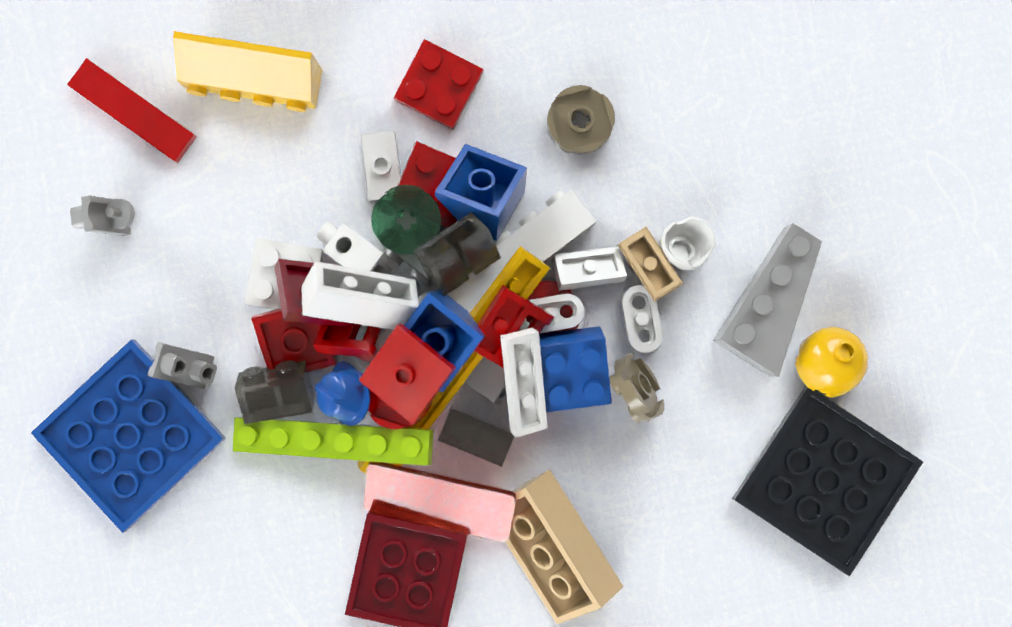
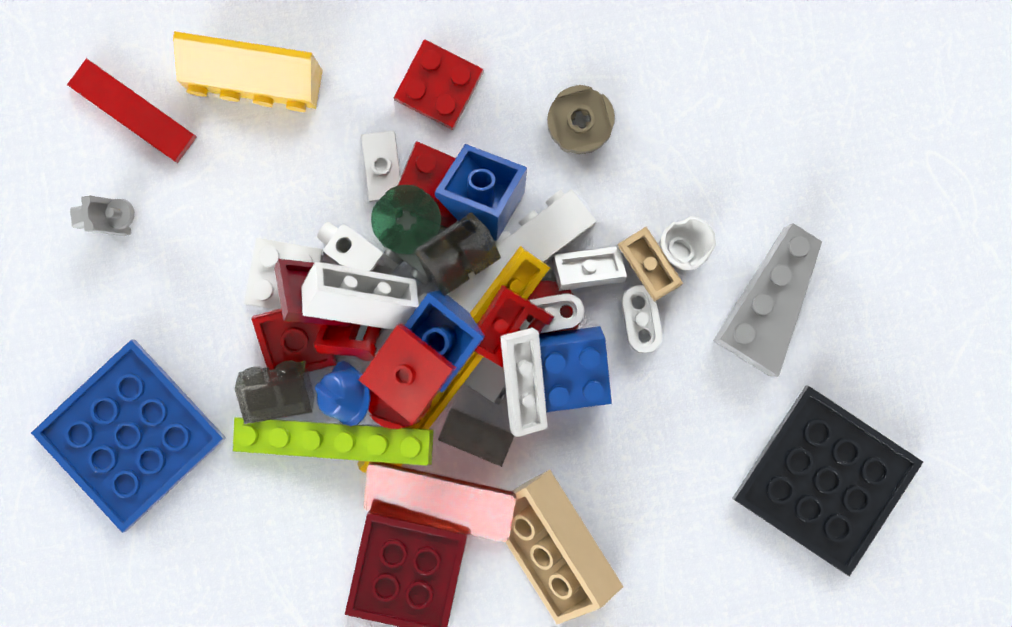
(183, 366): light grey hips -> none
(637, 387): dark tan plate -> none
(832, 361): yellow cylinder -> none

